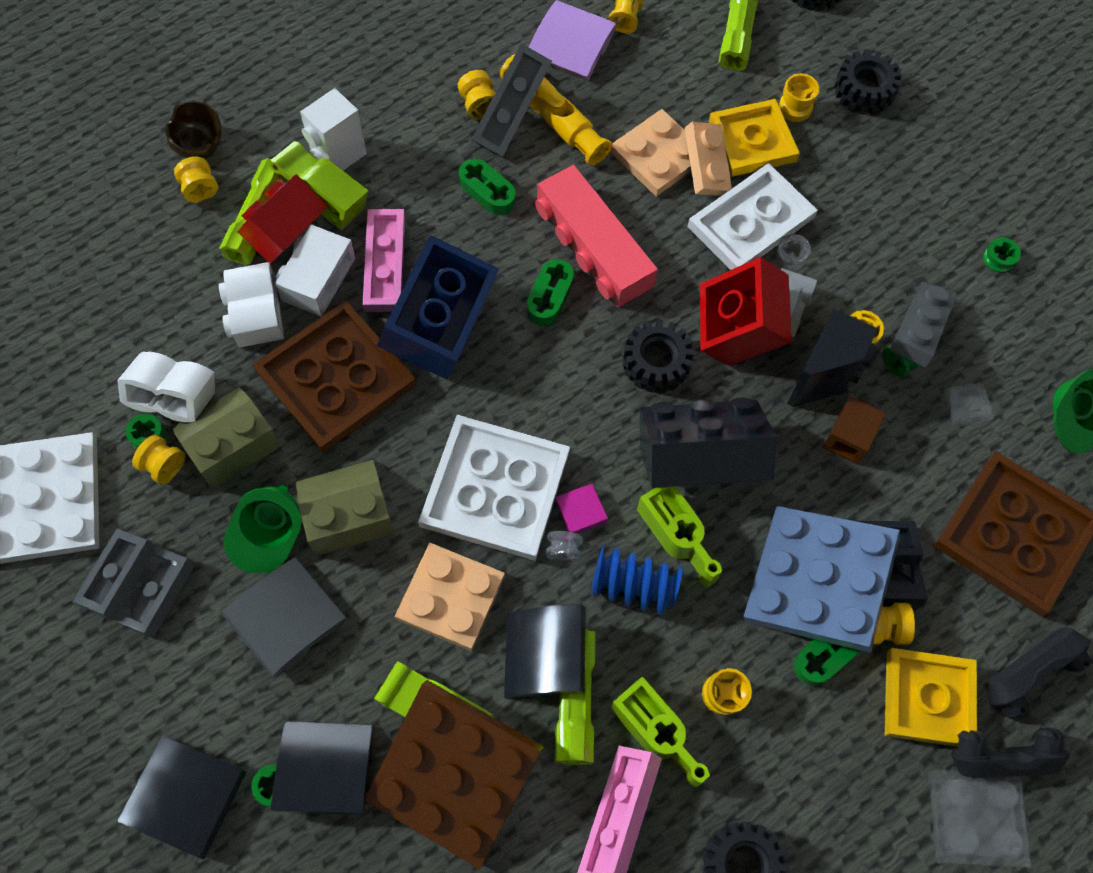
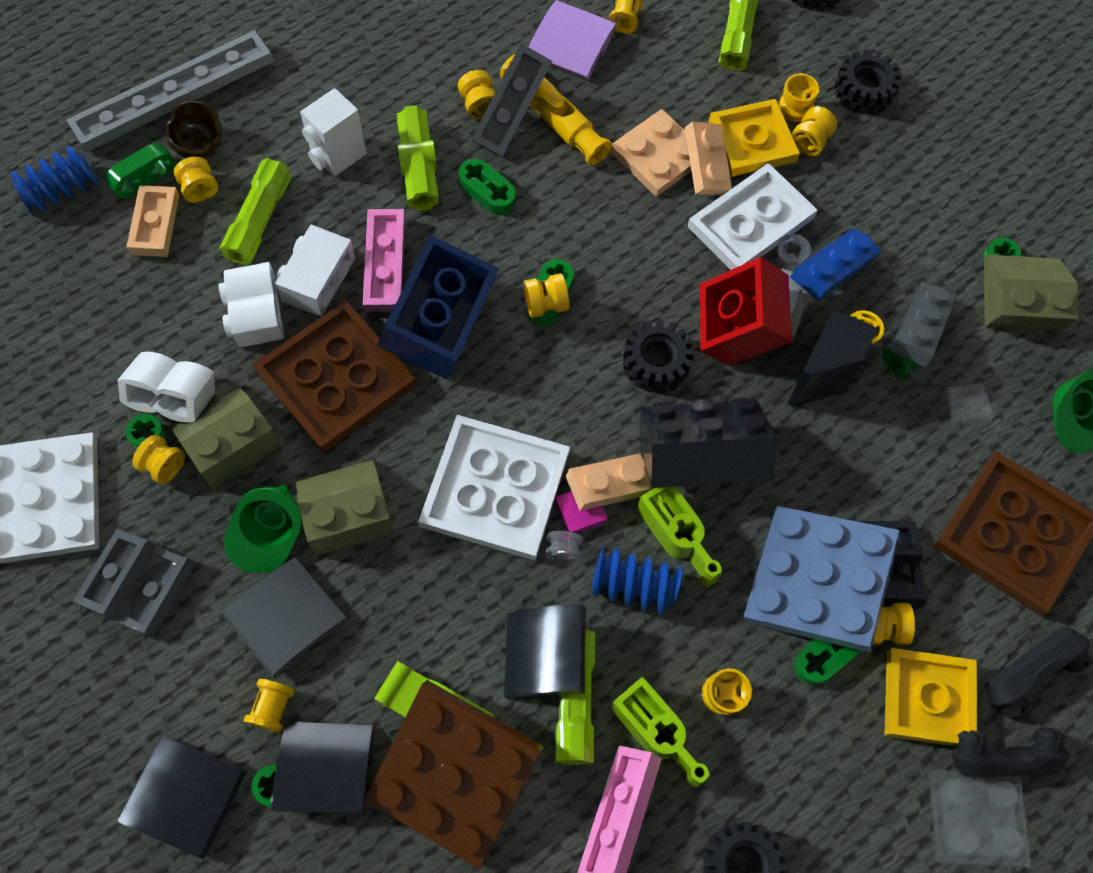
(53, 179): none -> blue piece
(139, 169): none -> green beam
(153, 221): none -> light nougat plate
(165, 91): none -> light grey plate
(269, 705): none -> yellow bush
(281, 218): red brick -> none
(335, 187): lime piece -> none
(417, 158): none -> lime piece
(450, 596): light nougat plate -> none
(546, 295): none -> yellow wheel
(595, 236): coral brick -> none
(608, 481): none -> light nougat plate
(814, 130): none -> yellow wheel
(836, 263): none -> blue plate
(854, 429): reddish brown brick -> none
(1029, 293): none -> olive slope

